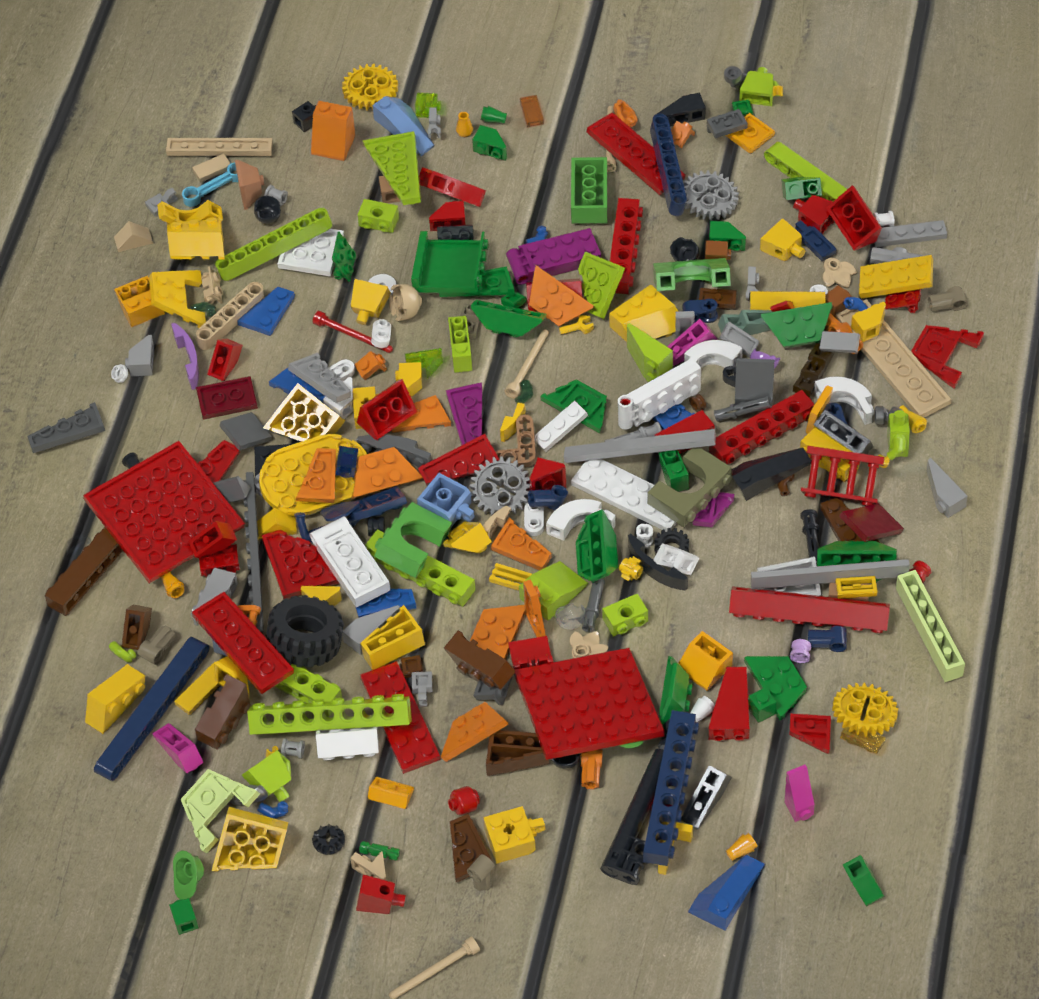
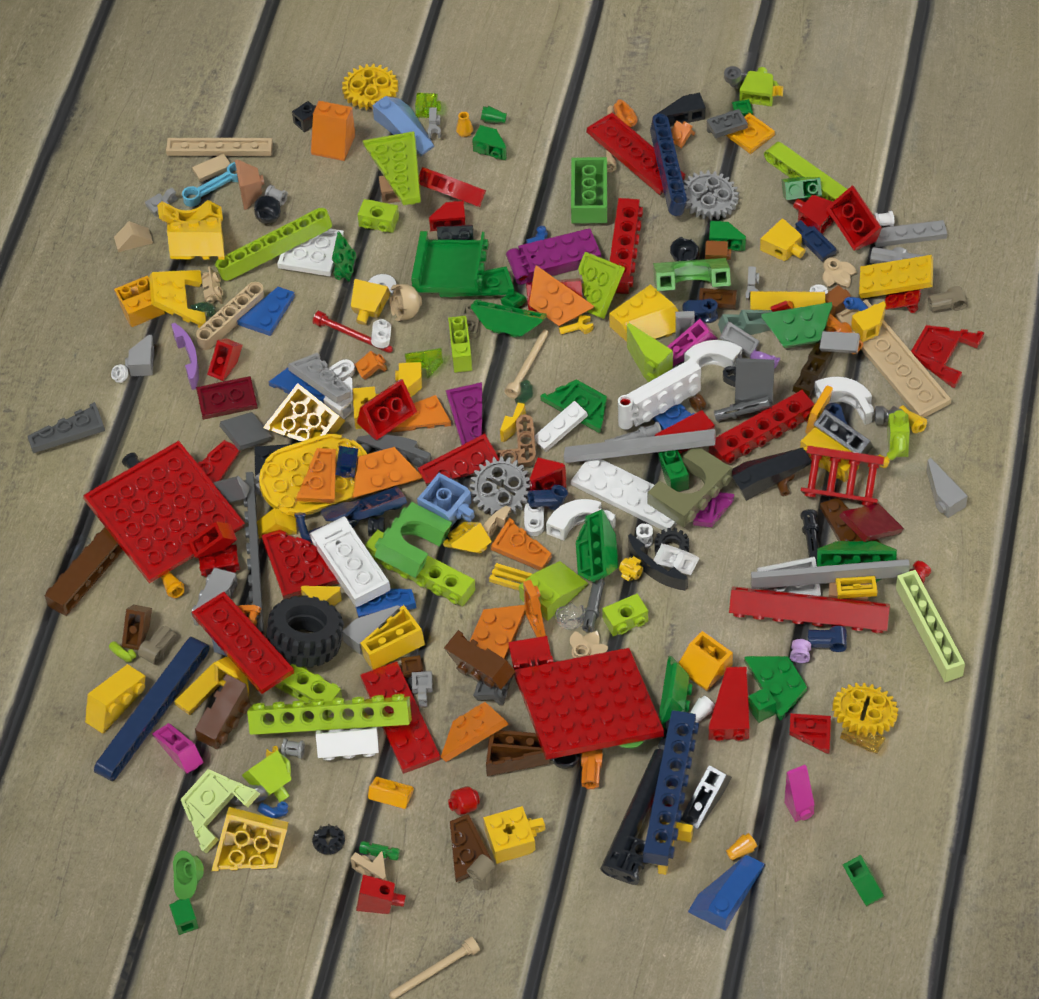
(531, 111): clear orange tile -> none

